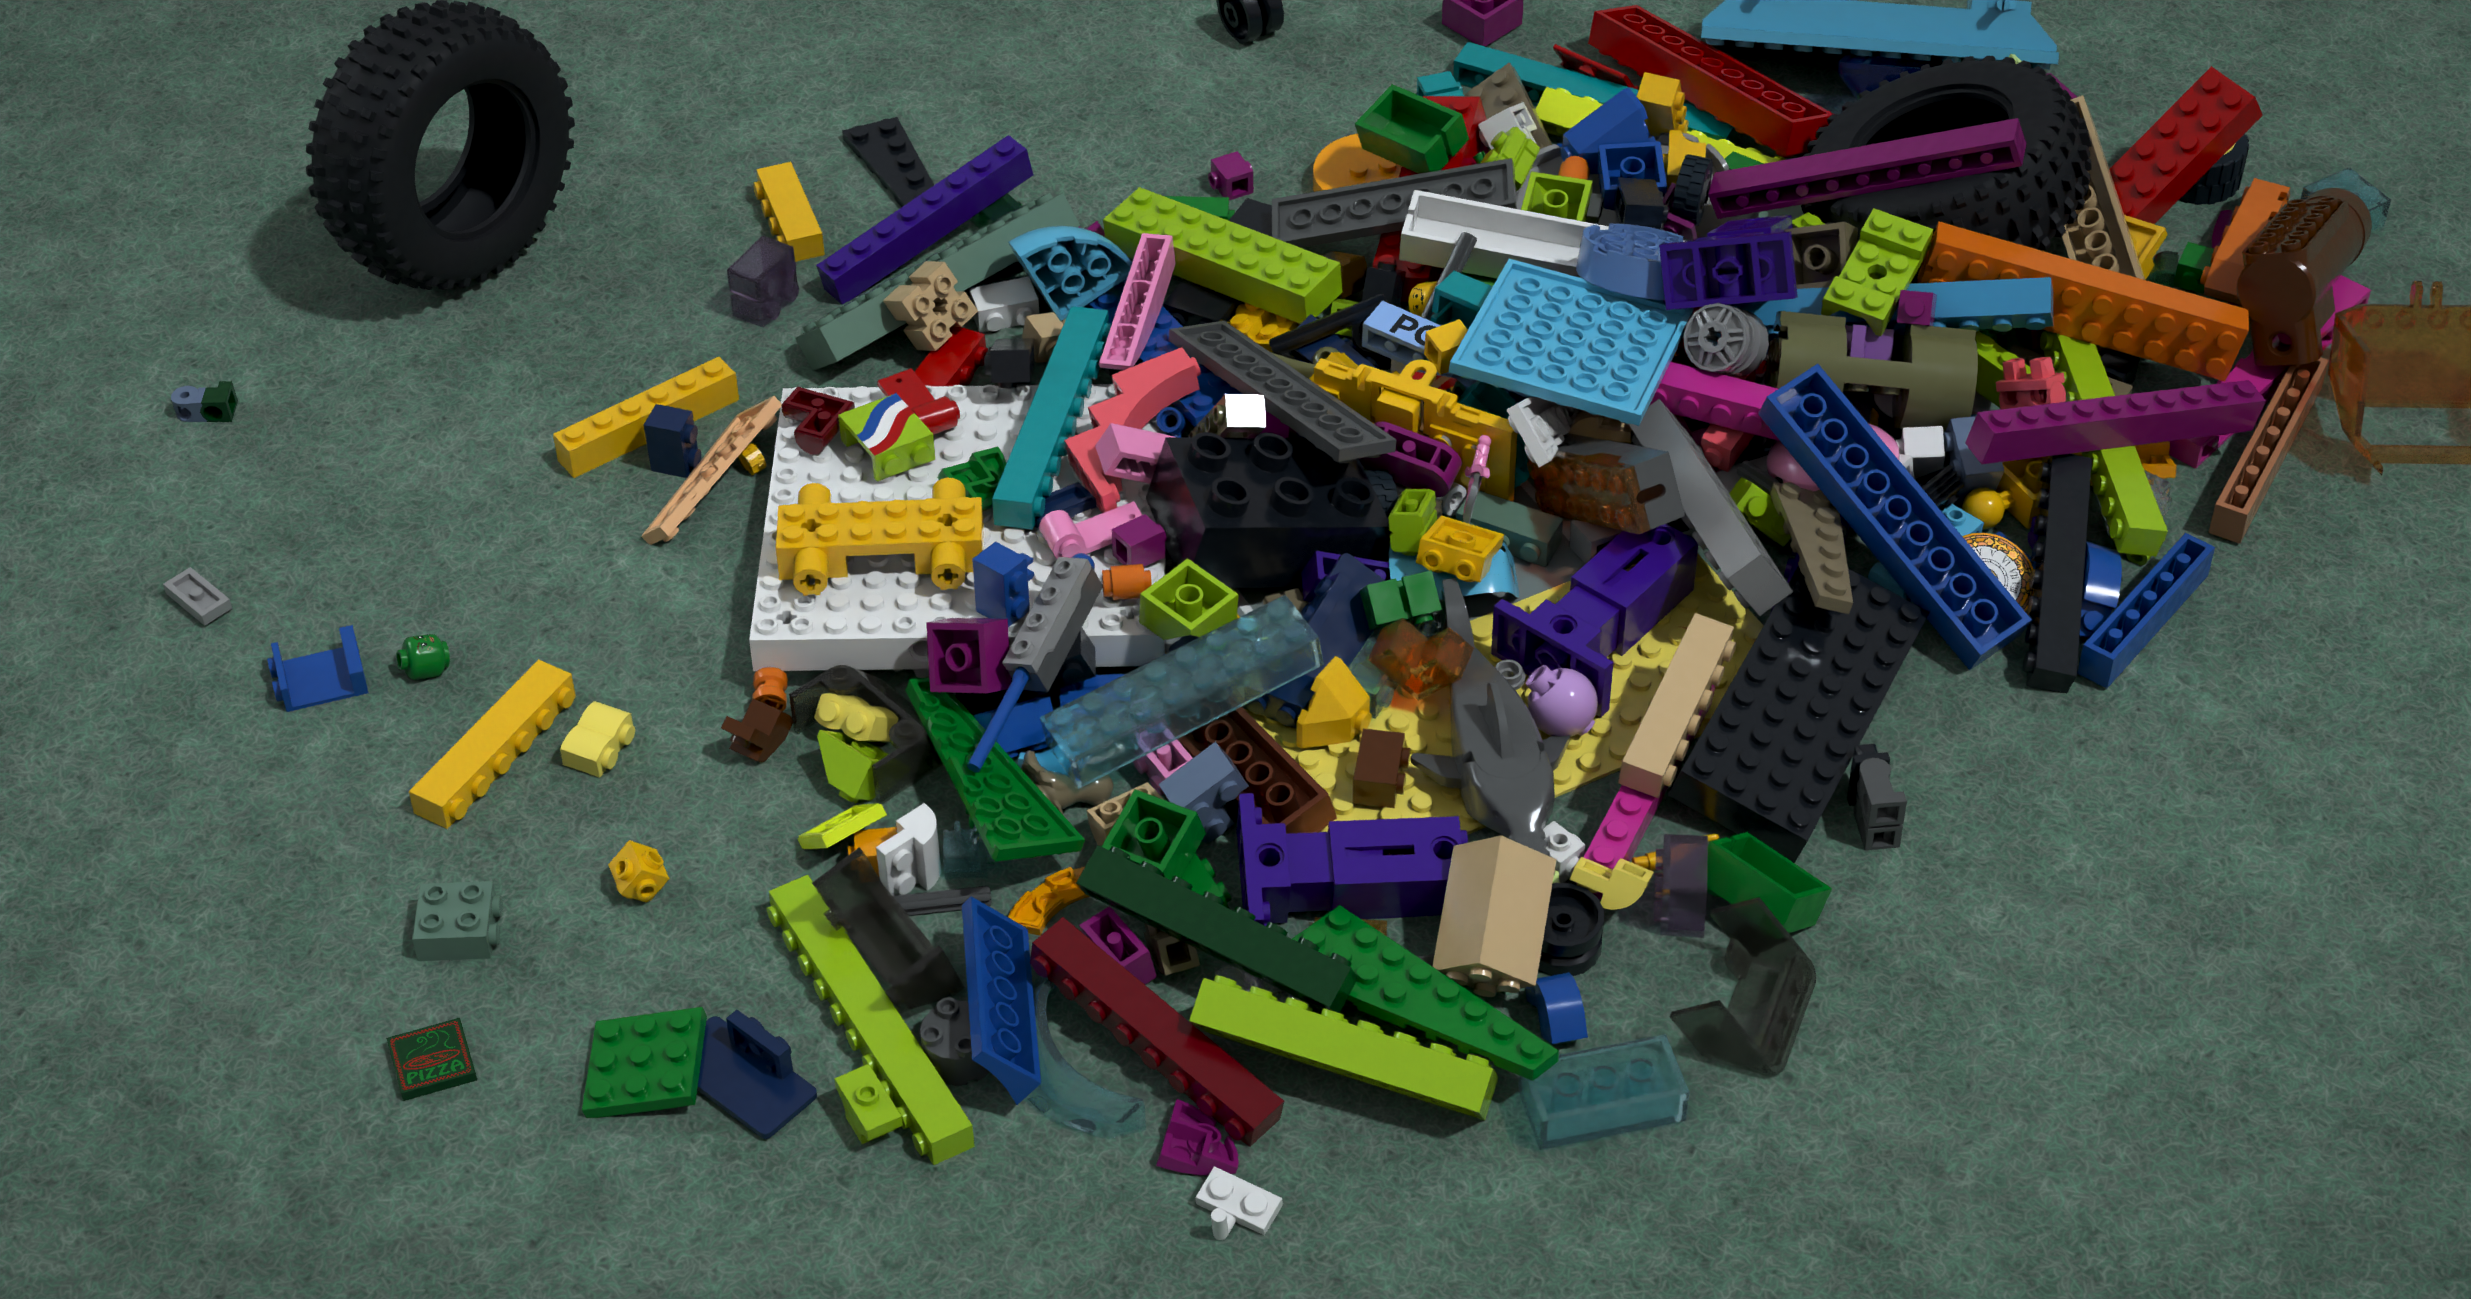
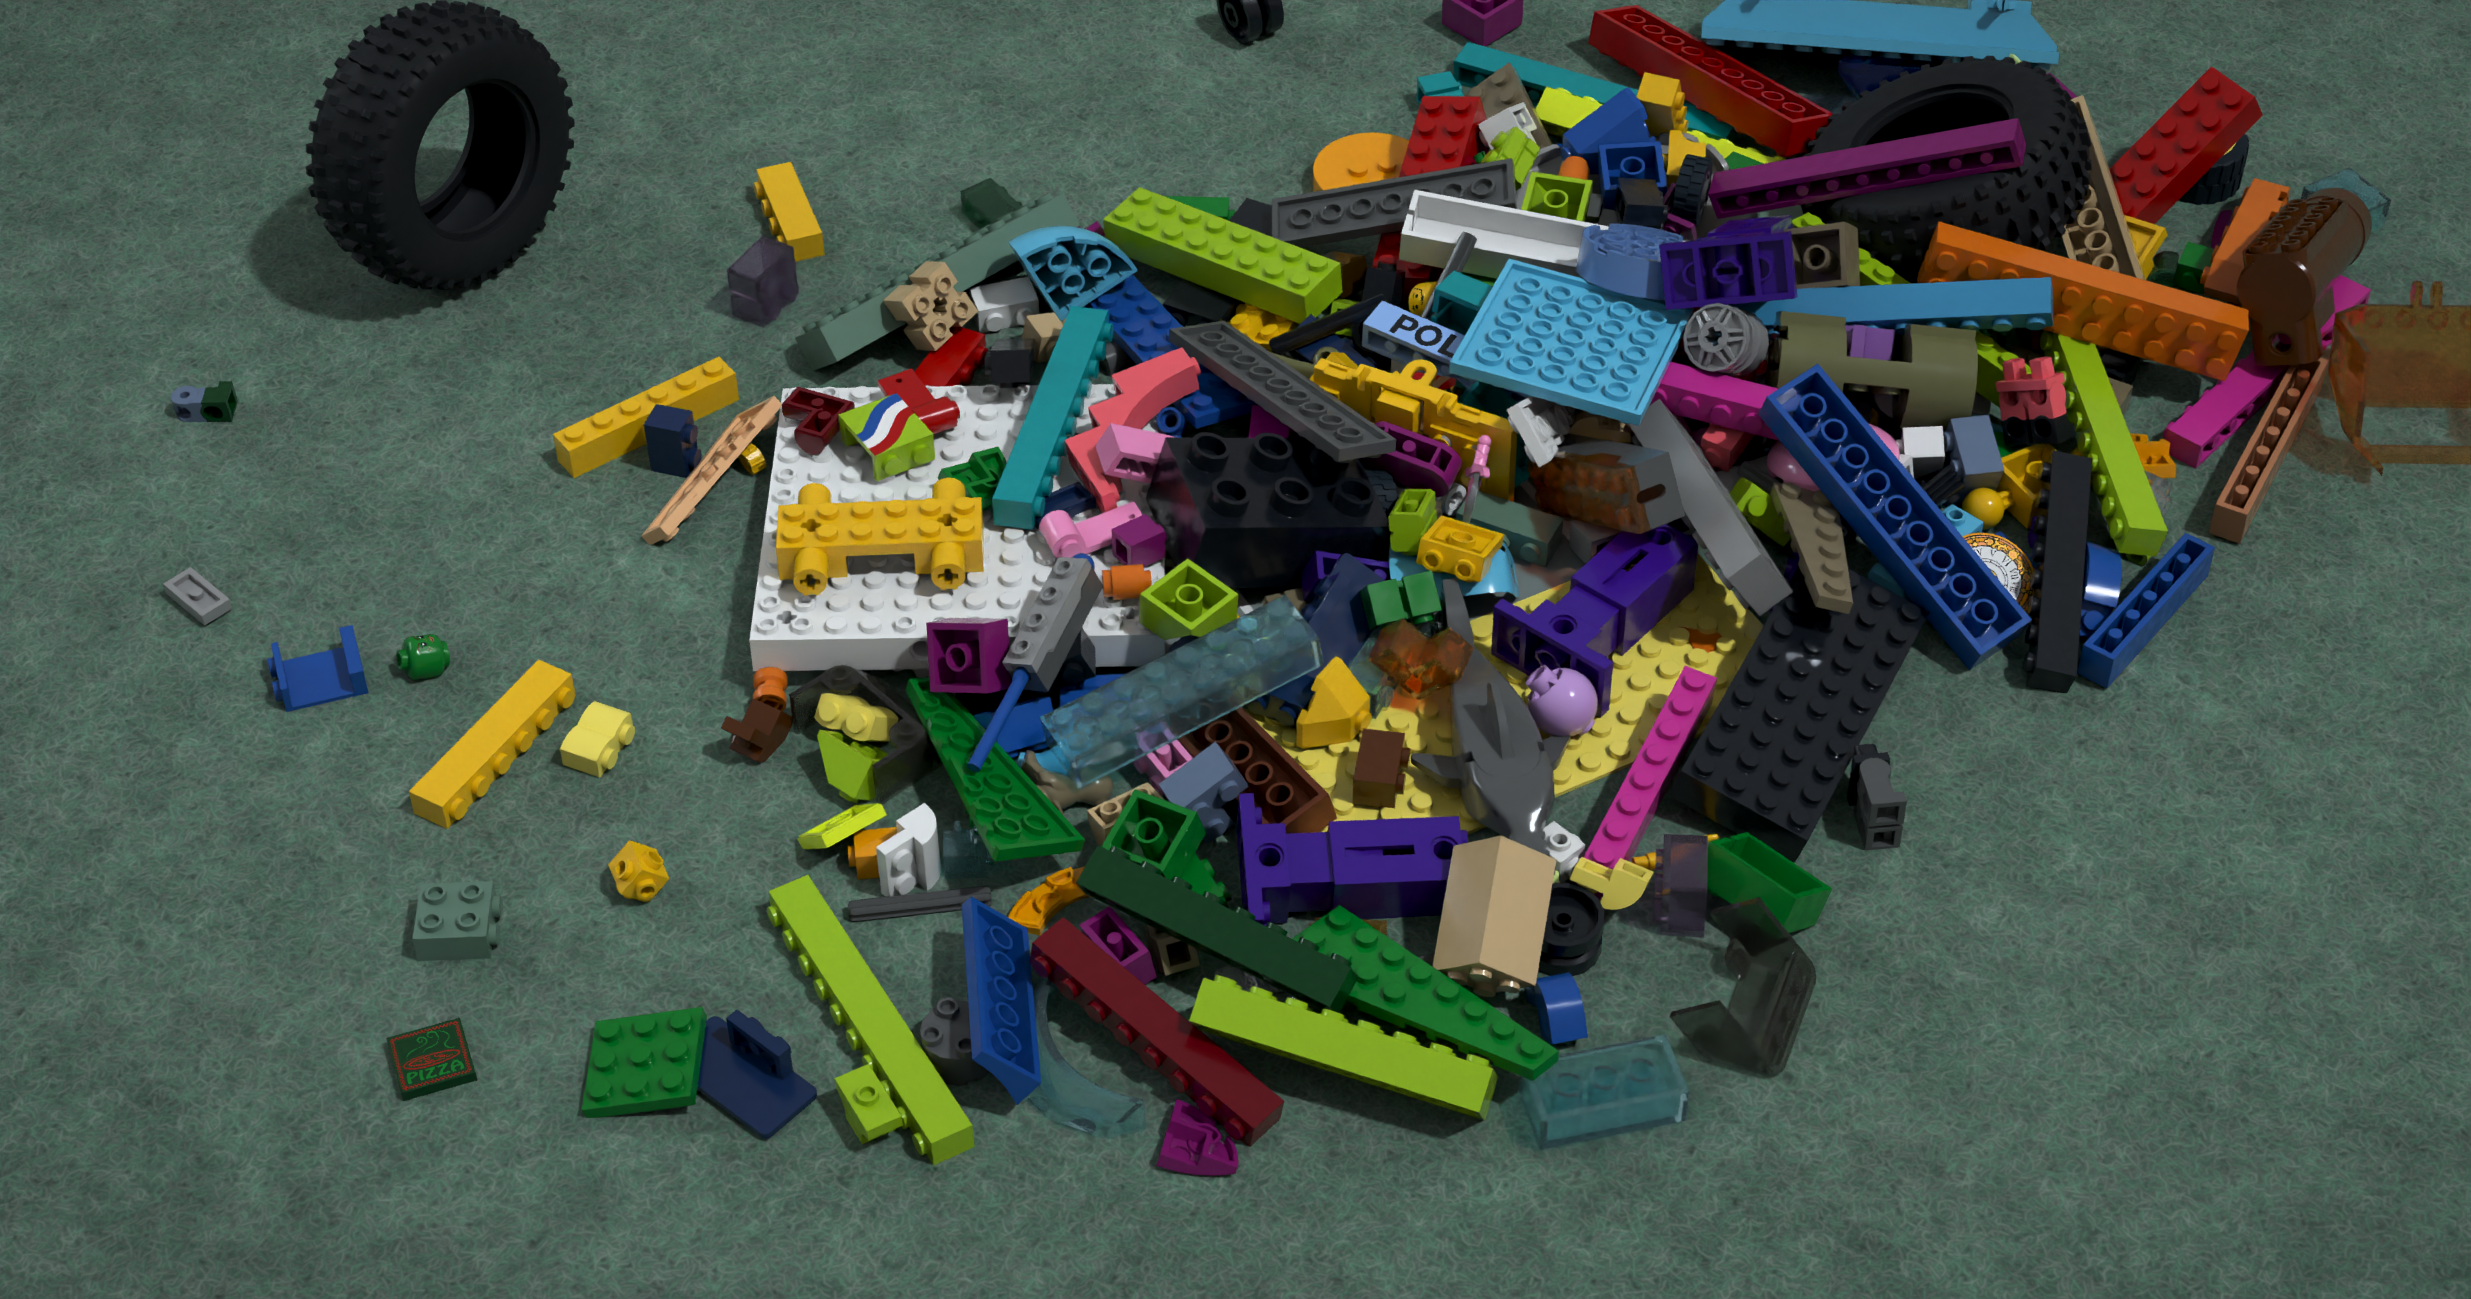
(886, 934): clear smoke windscreen -> none
(891, 157): black wing -> none
(925, 220): dark purple brick -> none
(1002, 583): blue brick -> none
(1140, 301): bright pink slope -> none
(1231, 176): magenta brick -> none
(1234, 417): brick -> none
(1238, 1202): white plate -> none
(1411, 130): green piece -> none
(1442, 344): yellow brick -> none
(1512, 672): light grey plate -> none
(1591, 68): red door -> none
(1676, 706): tan brick -> none
(1885, 247): lime piece -> none
(1916, 308): magenta brick -> none
(2114, 421): magenta brick -> none

